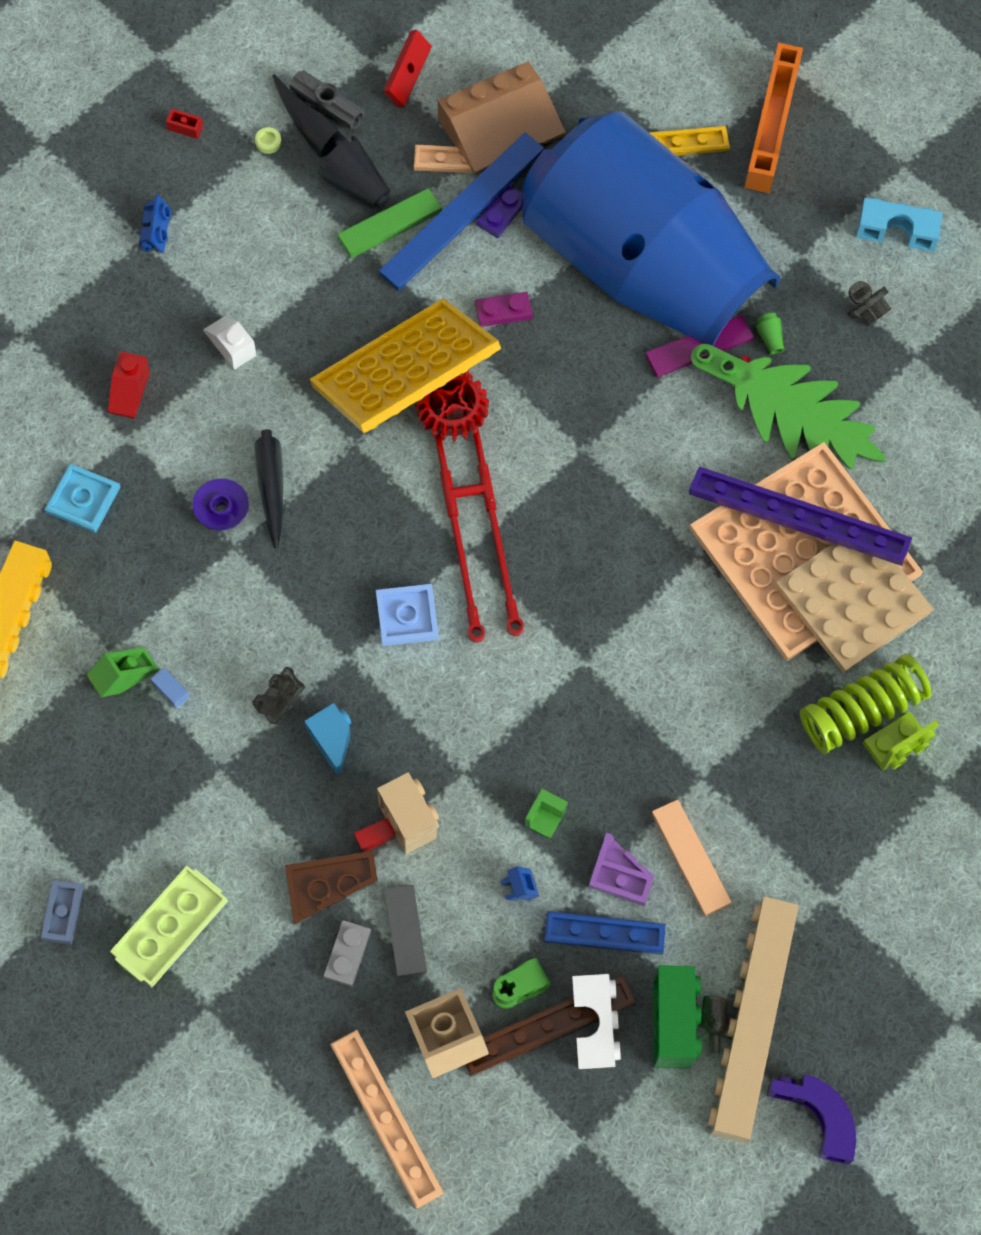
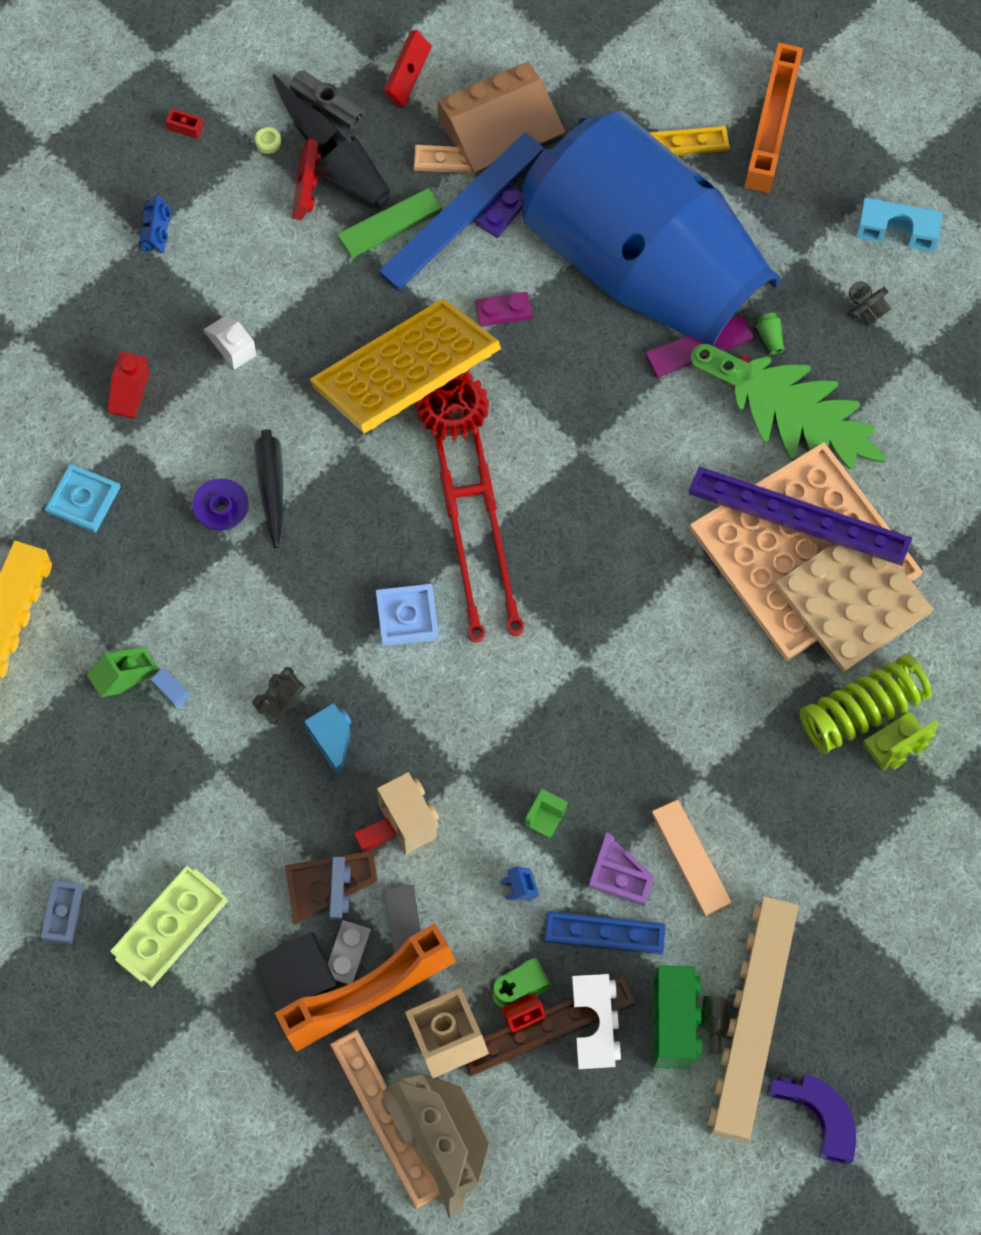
(295, 971): none -> black slope
(306, 180): none -> red tile
(319, 1015): none -> orange arch
(339, 901): none -> sand blue plate
(443, 1132): none -> dark tan slope
(523, 1012): none -> red piece

